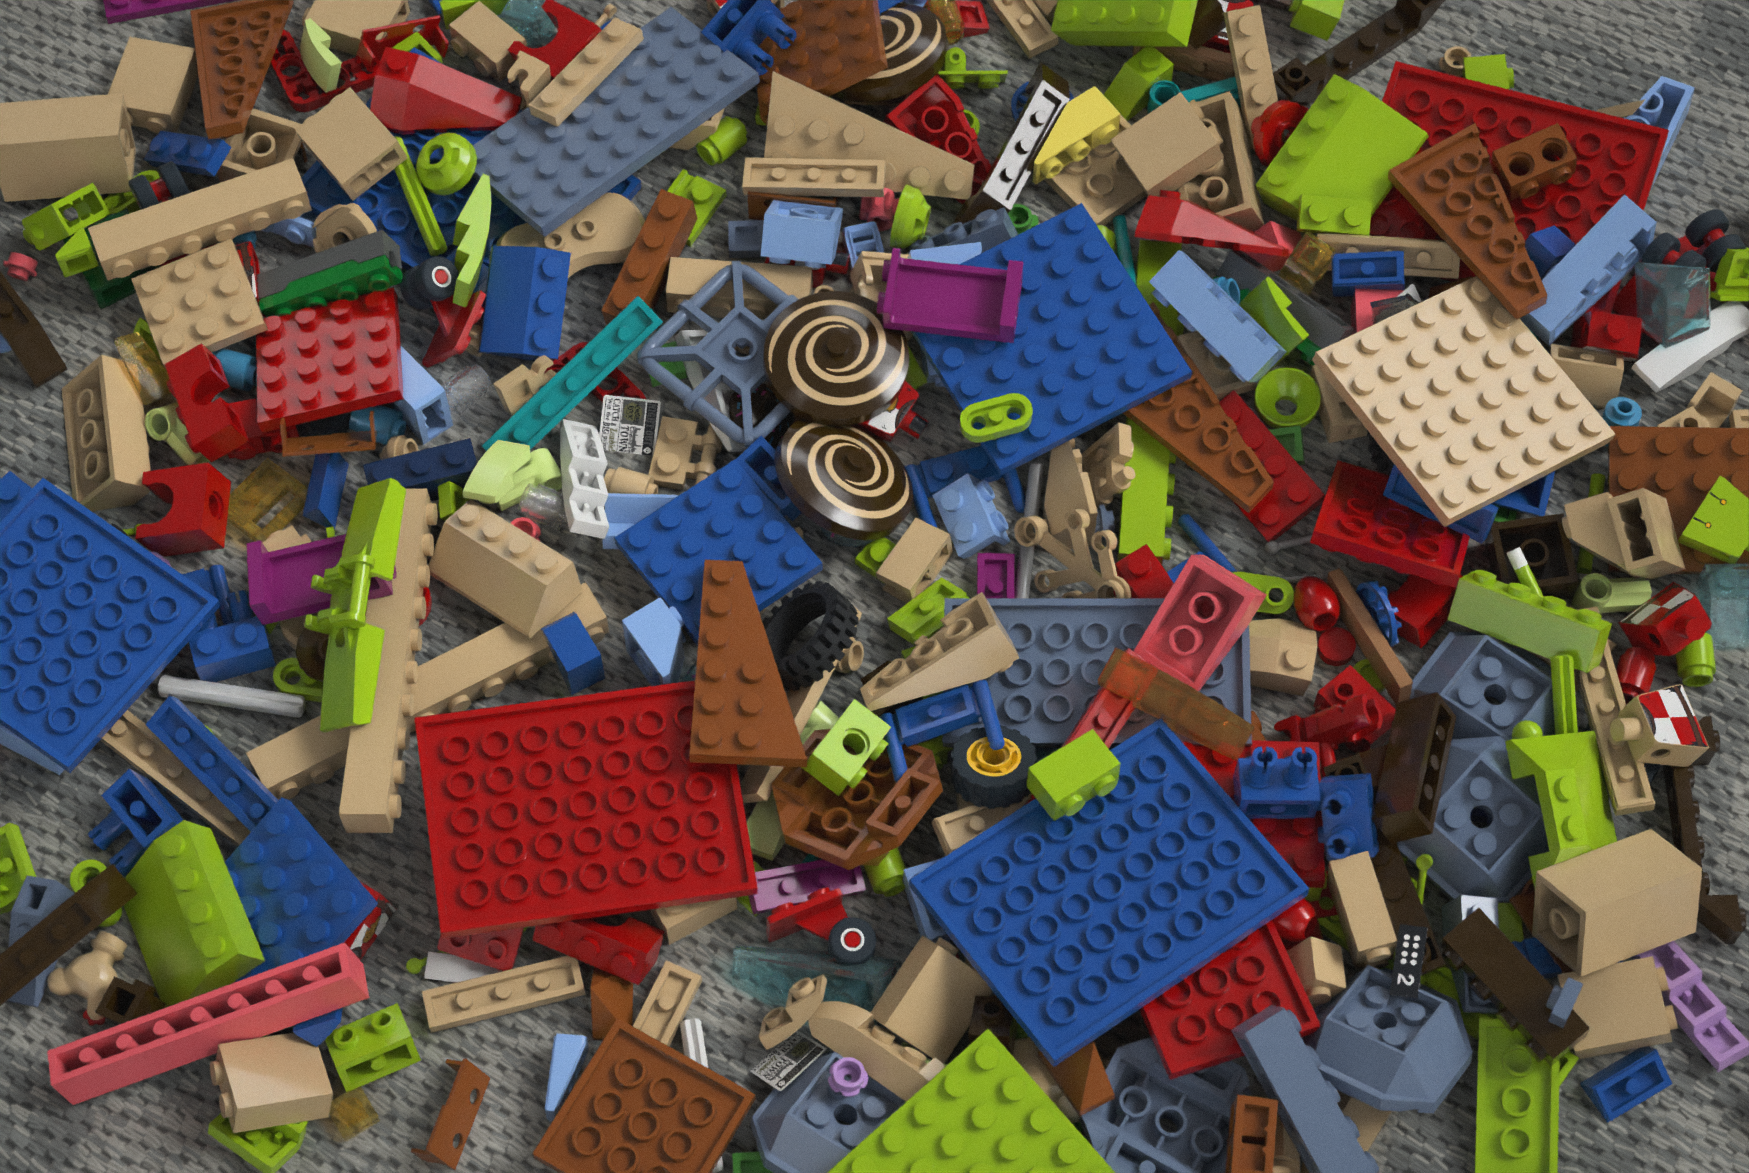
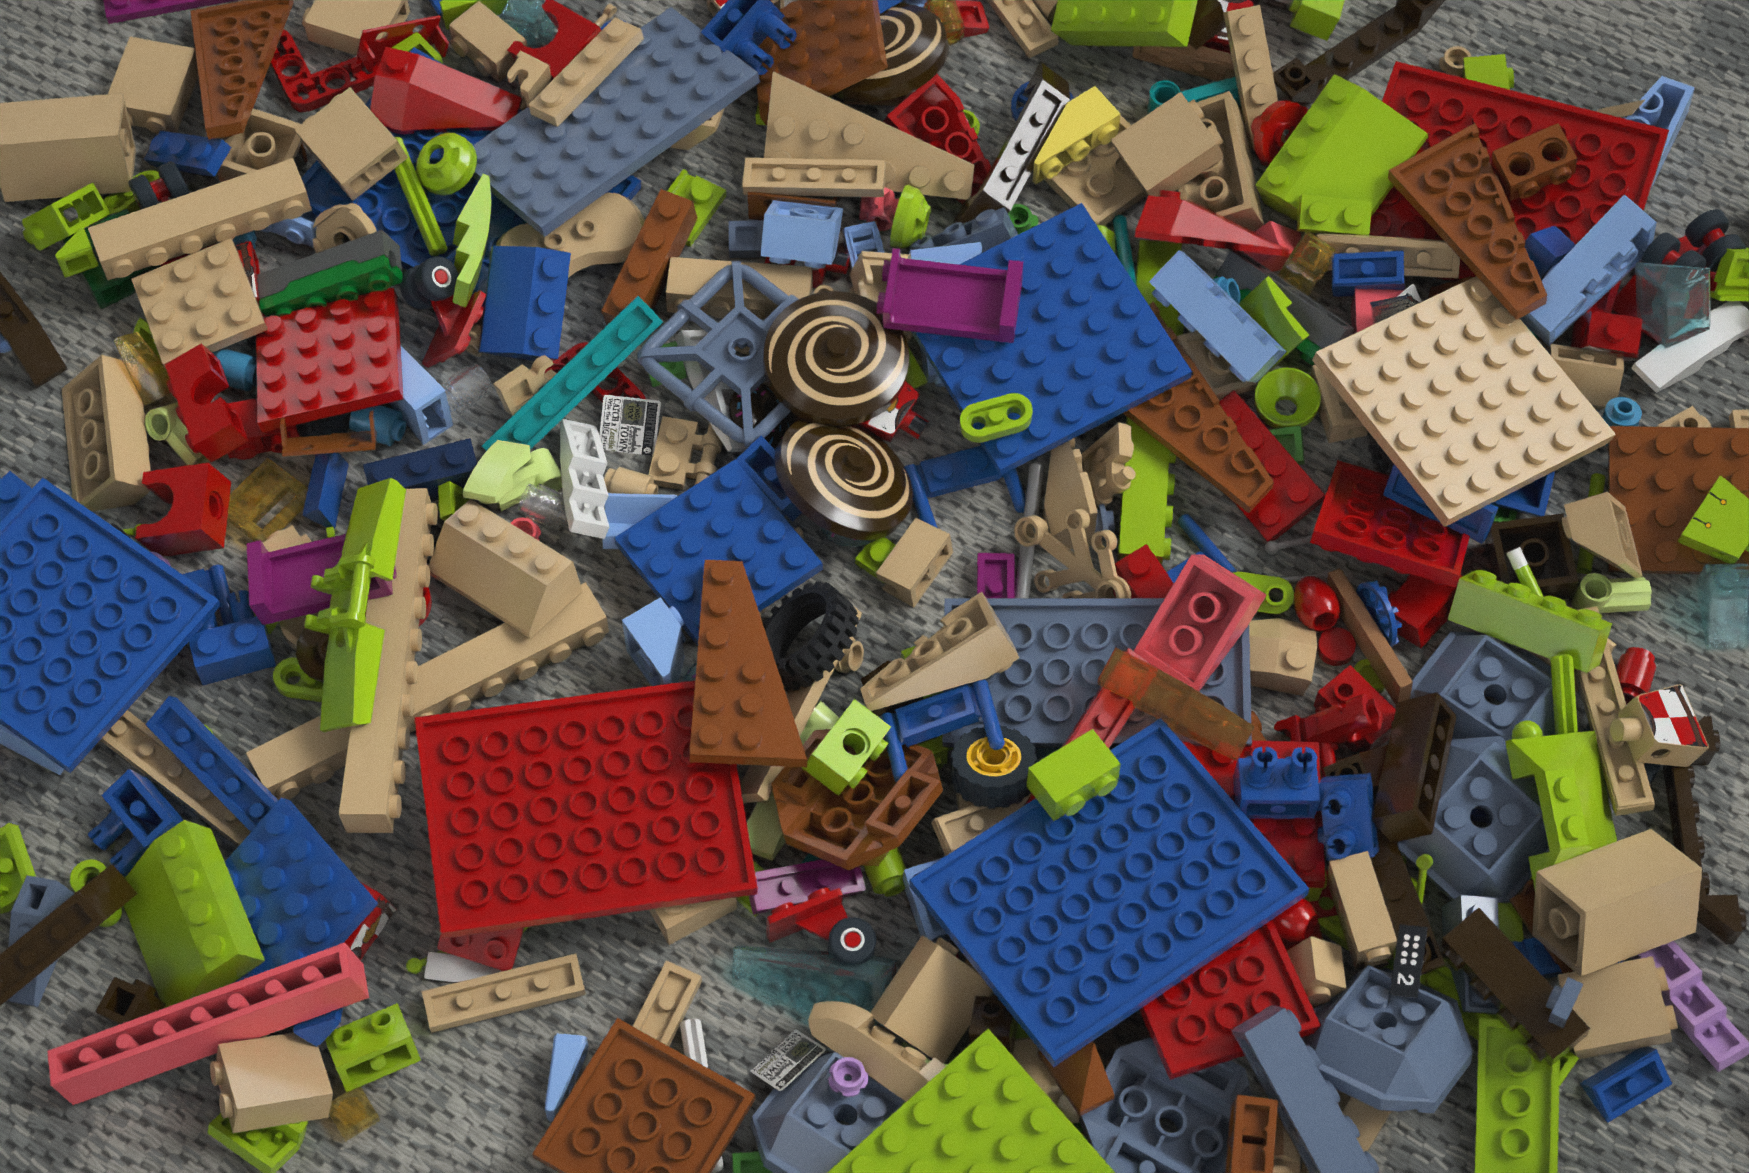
(21, 266): coral plate -> none
(90, 974): tan animal -> none
(232, 696): white axle -> none
(317, 57): yellowish green slope -> none
(398, 446): tan plate -> none
(455, 1115): dark orange piece -> none
(574, 653): blue slope -> none
(609, 1000): dark orange slope -> none
(621, 950): red arch -> none
(724, 142): lime brick -> none
(801, 1004): tan slope -> none
(924, 612): lime plate -> none
(955, 72): lime hinge -> none
(971, 515): light blue bracket -> none
(1132, 84): lime slope -> none
(1646, 534): tan brick -> none
(1672, 619): red torso -> none
(1697, 662): lime brick -> none
(1715, 399): tan panel -> none

